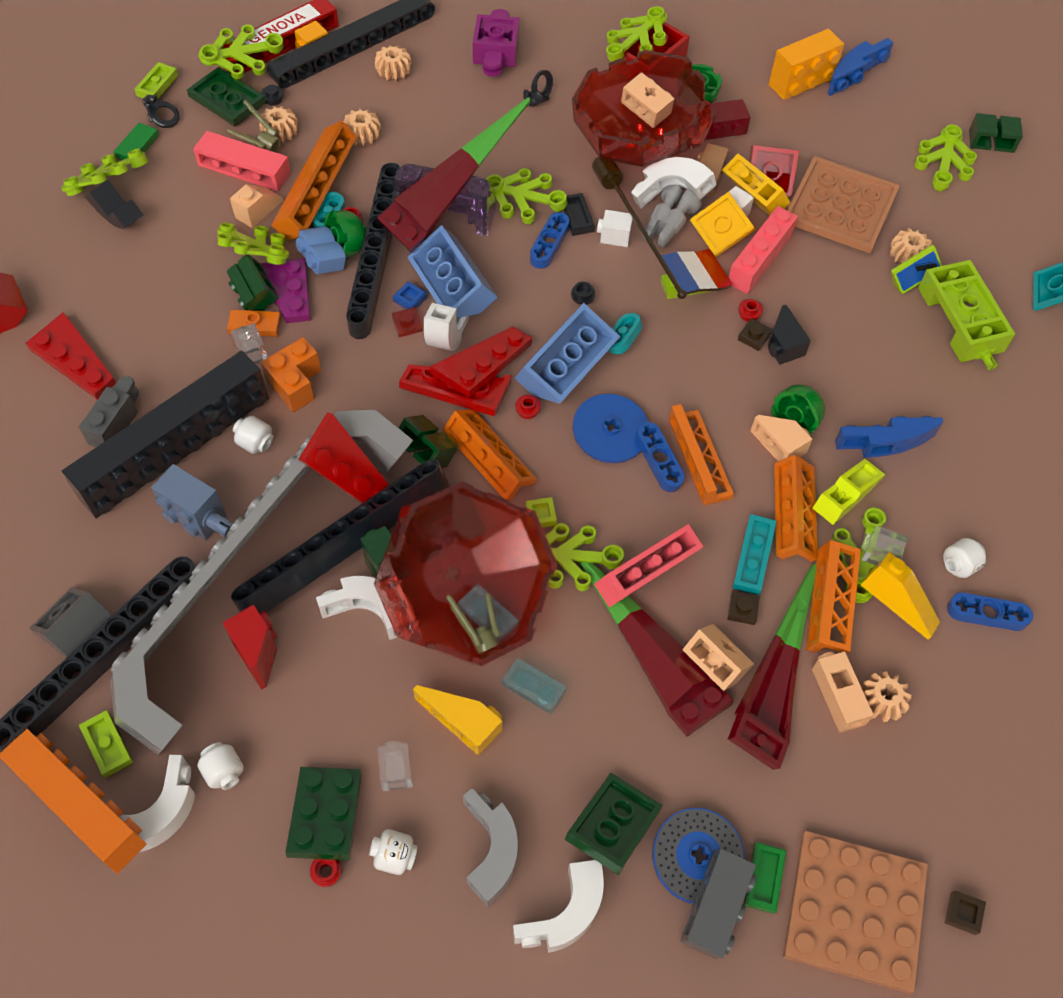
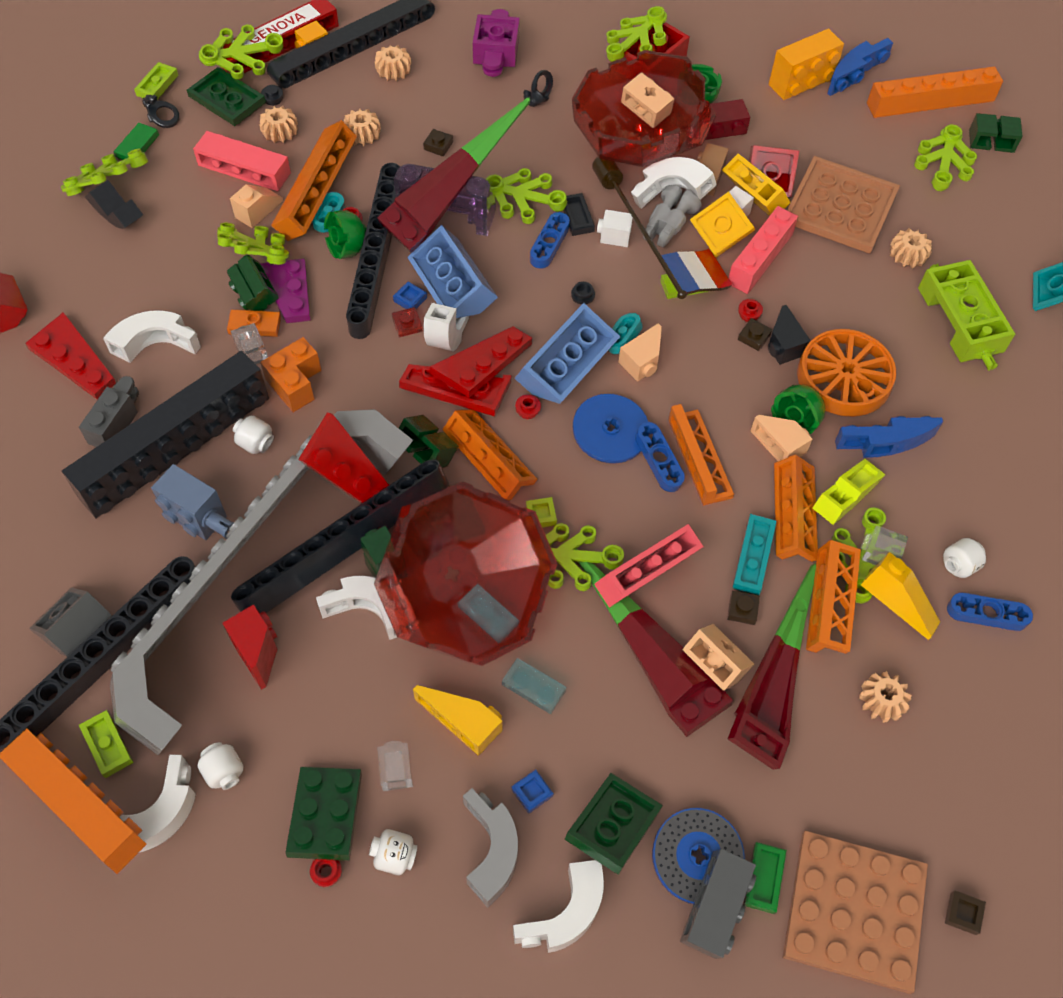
(147, 328): none -> white arch
(265, 140): olive plant -> none
(320, 250): medium blue brick -> none
(438, 142): none -> dark brown plate
(482, 638): olive plant -> none
(532, 791): none -> blue tile
(642, 353): none -> light nougat slope
(842, 691): light nougat brick -> none
(848, 373): none -> orange piece
(911, 272): slope -> none
(934, 92): none -> orange brick

